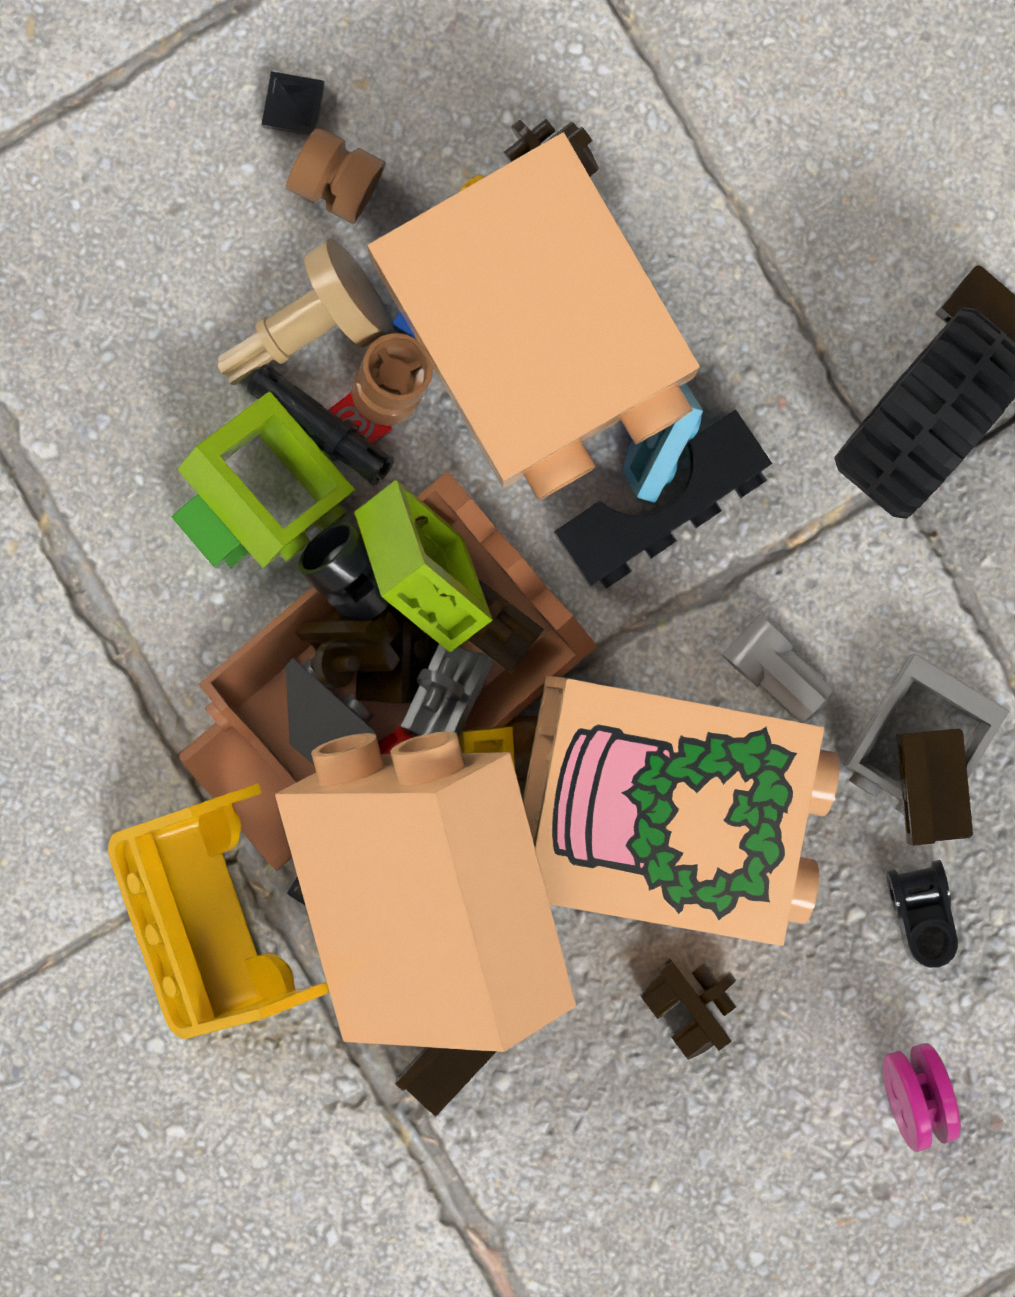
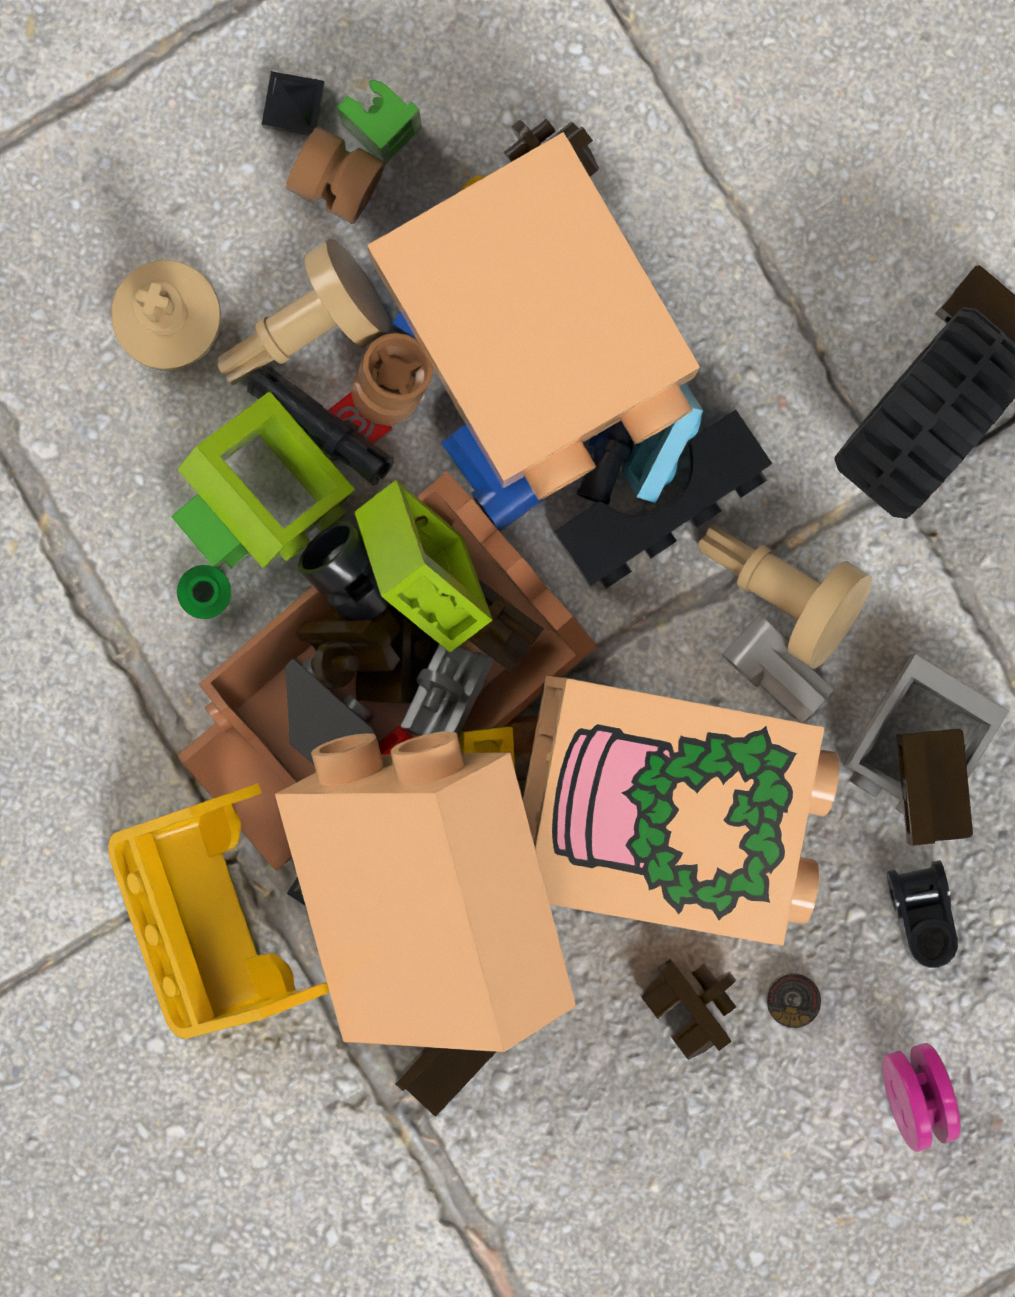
(166, 315): none -> tan piece
(221, 596): none -> green plate
(386, 125): none -> bright green hinge
(499, 503): none -> blue piece
(608, 452): none -> black pin
(793, 1000): none -> clear smoke tile
(822, 609): none -> tan piece

